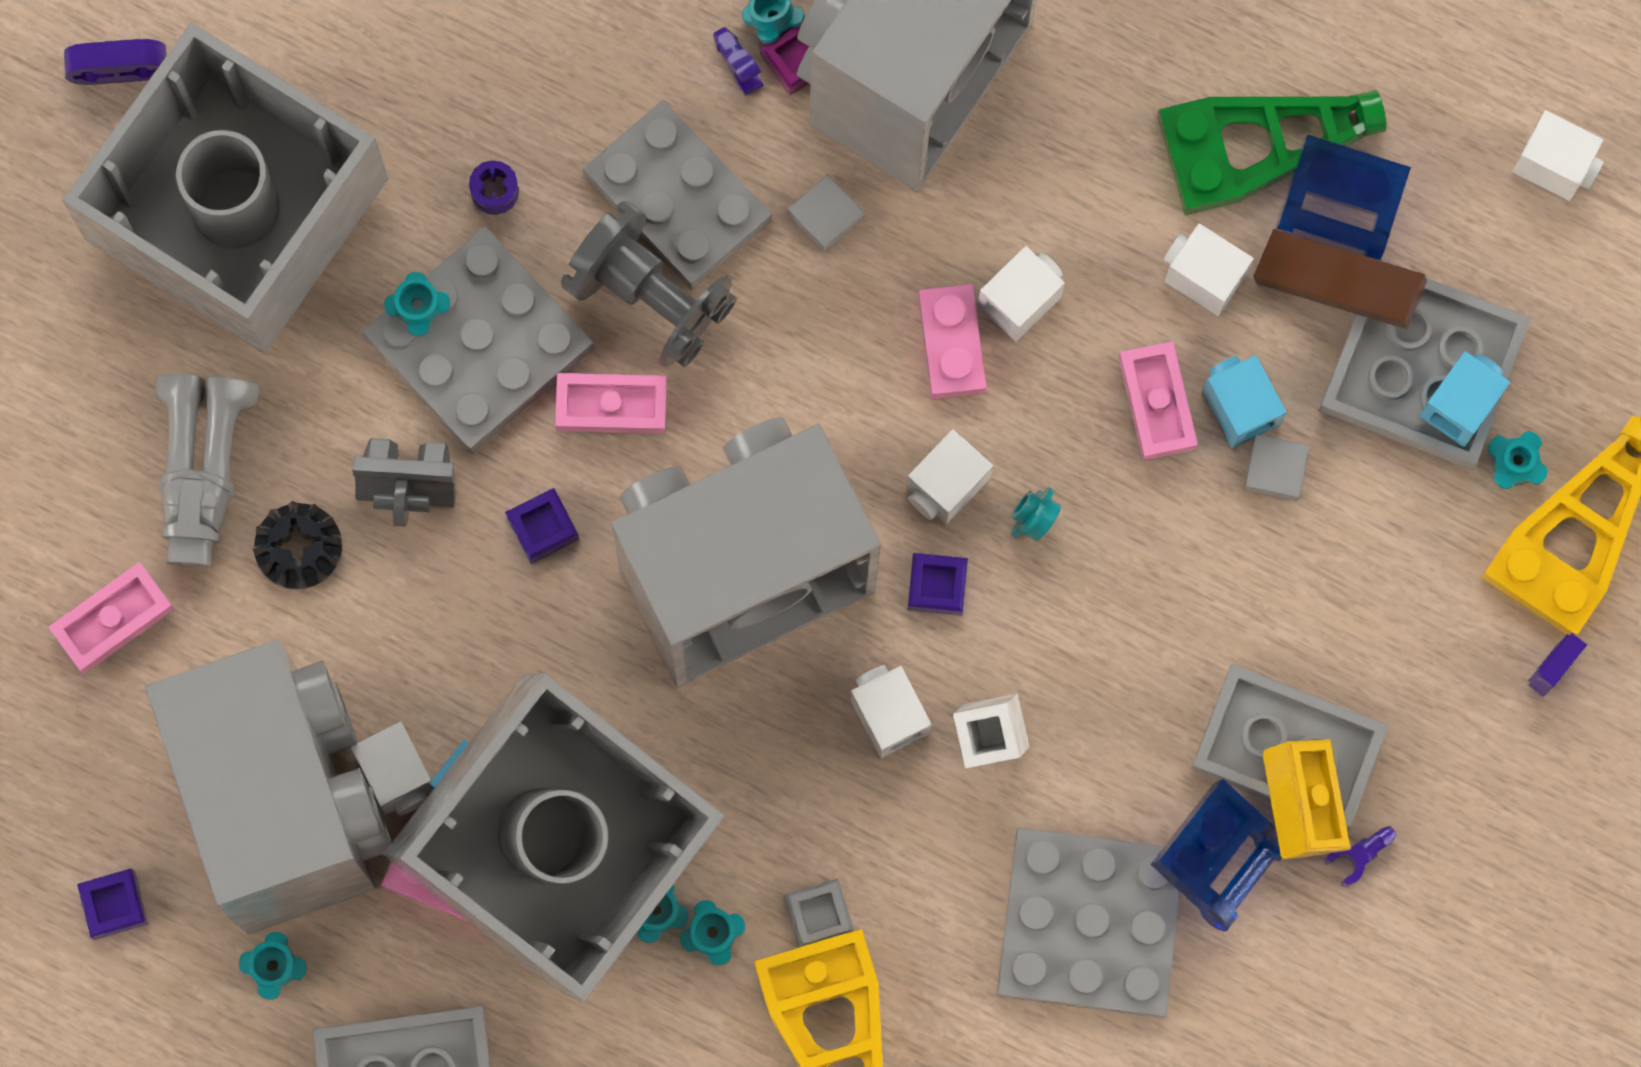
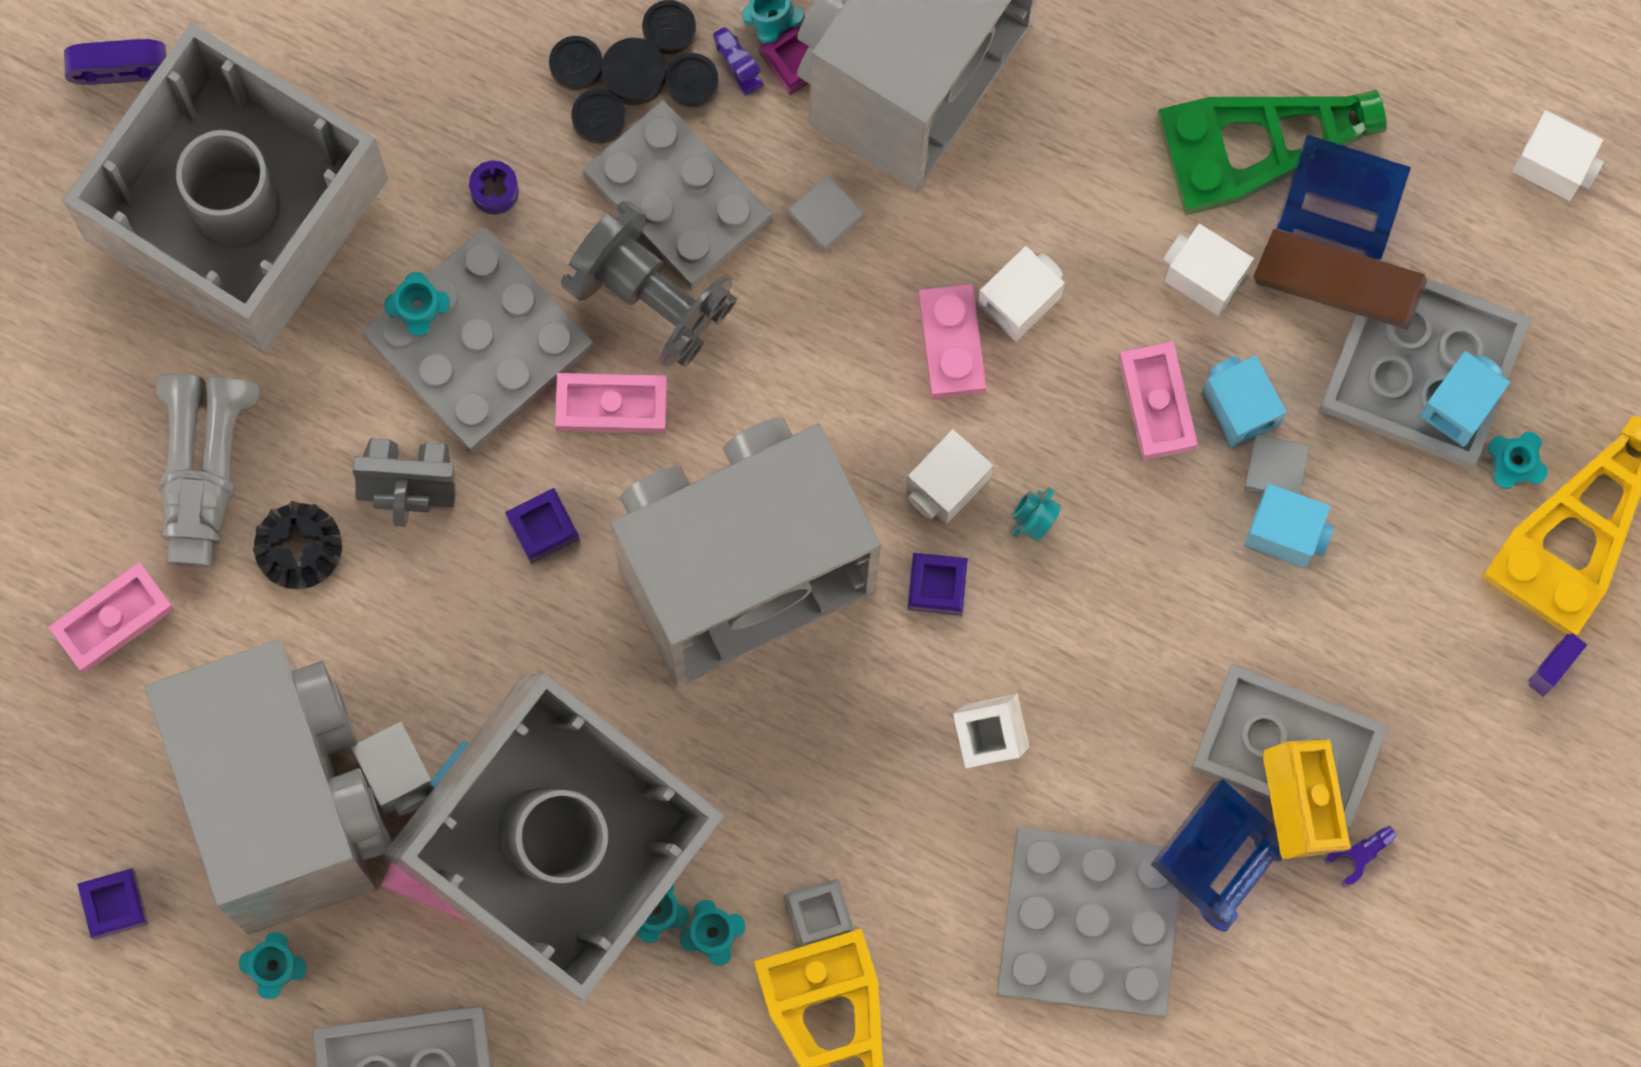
(633, 71): none -> black piece
(889, 709): white brick -> none
(1289, 526): none -> medium azure brick

